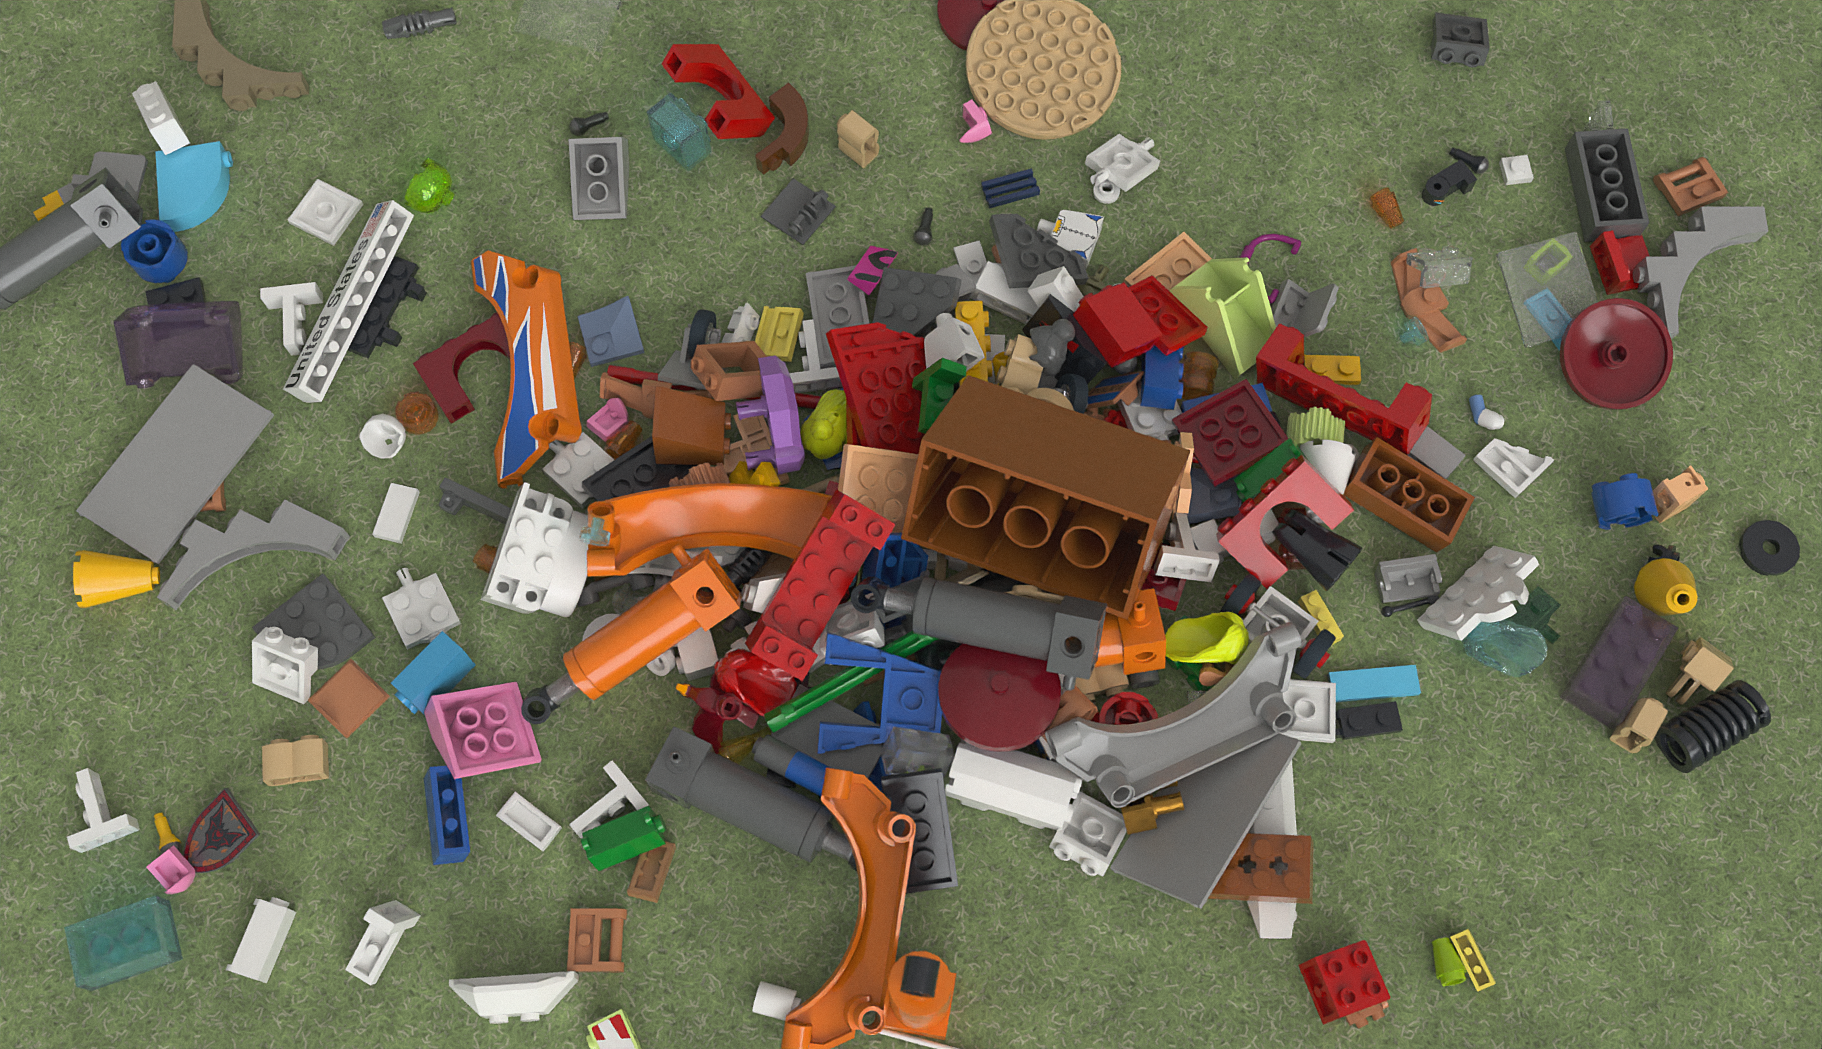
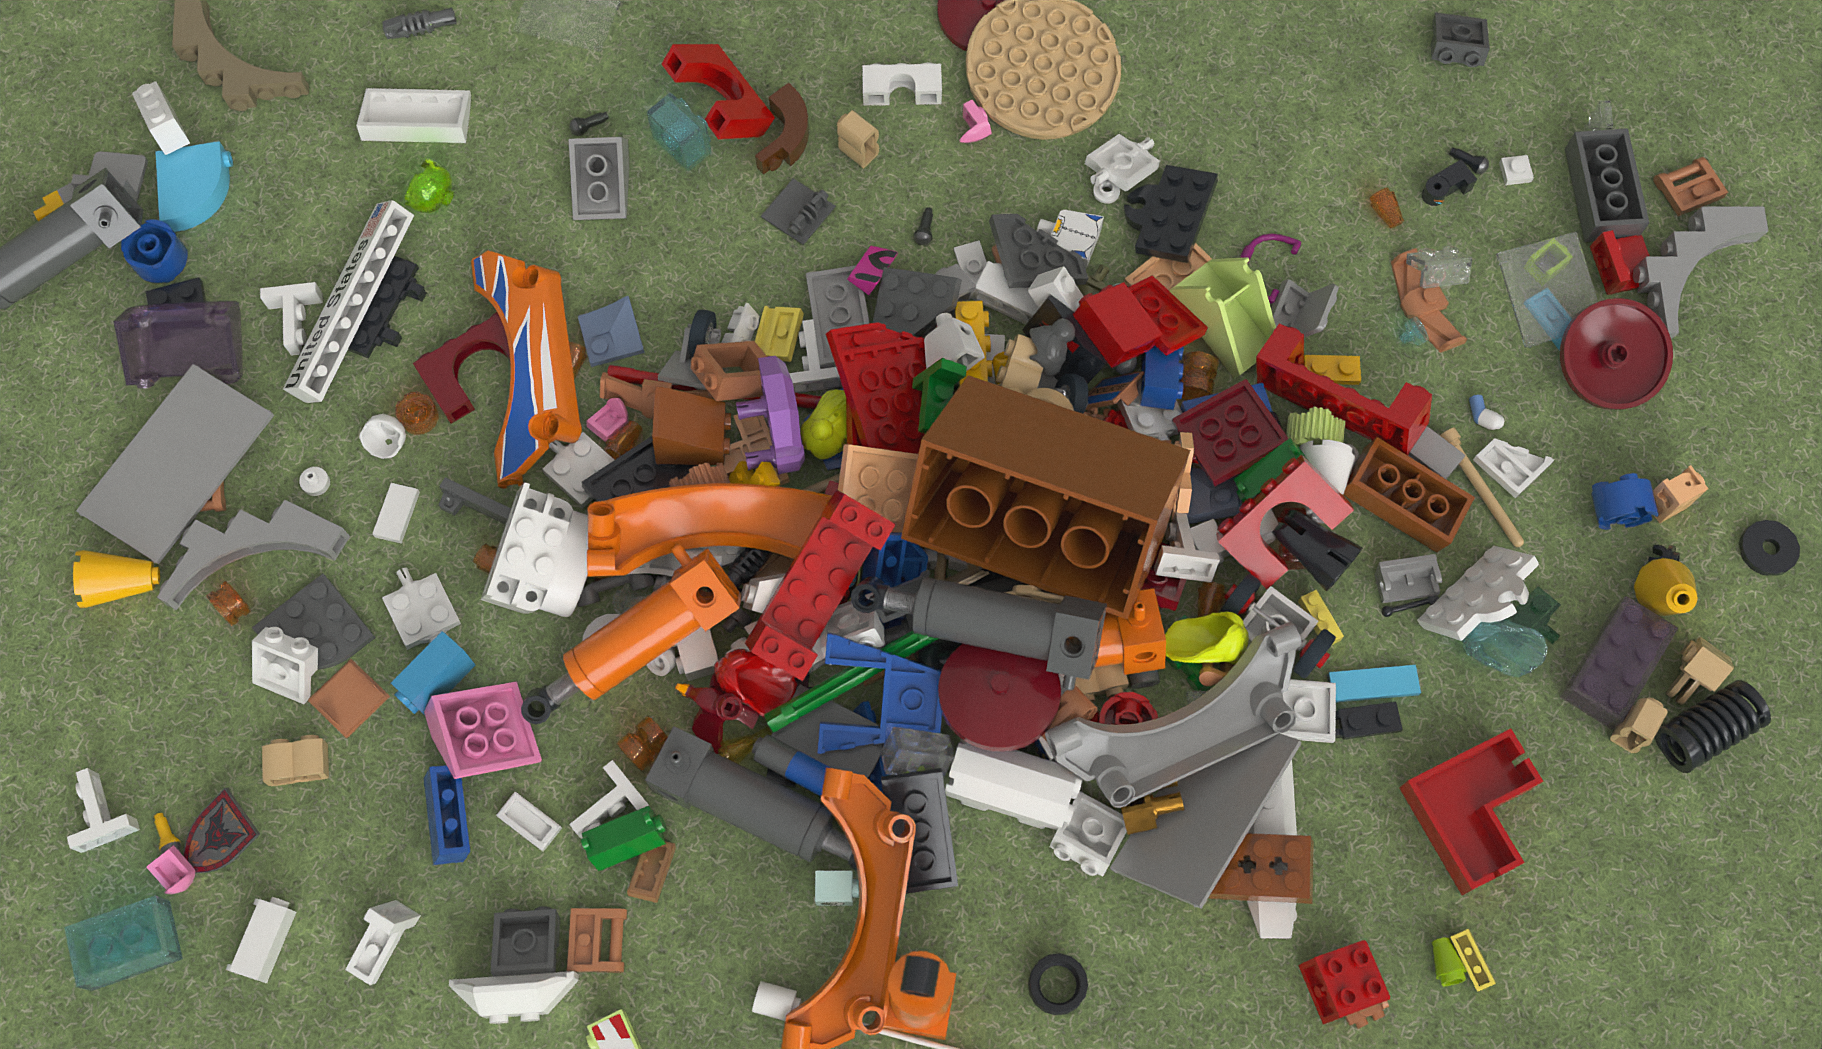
(229, 603): none -> clear orange wheel
(314, 481): none -> white tile
(325, 212): white tile -> none
(414, 115): none -> white slope
(525, 941): none -> dark grey plate
(595, 534): clear light blue tile -> none
(643, 743): none -> clear orange wheel
(835, 888): none -> light aqua brick
(920, 78): none -> white arch
(1026, 174): dark blue tile -> none
(1080, 977): none -> black tyre
(1171, 212): none -> black plate
(1210, 598): none -> clear orange cone
(1458, 803): none -> red piece
(1493, 505): none -> tan piece

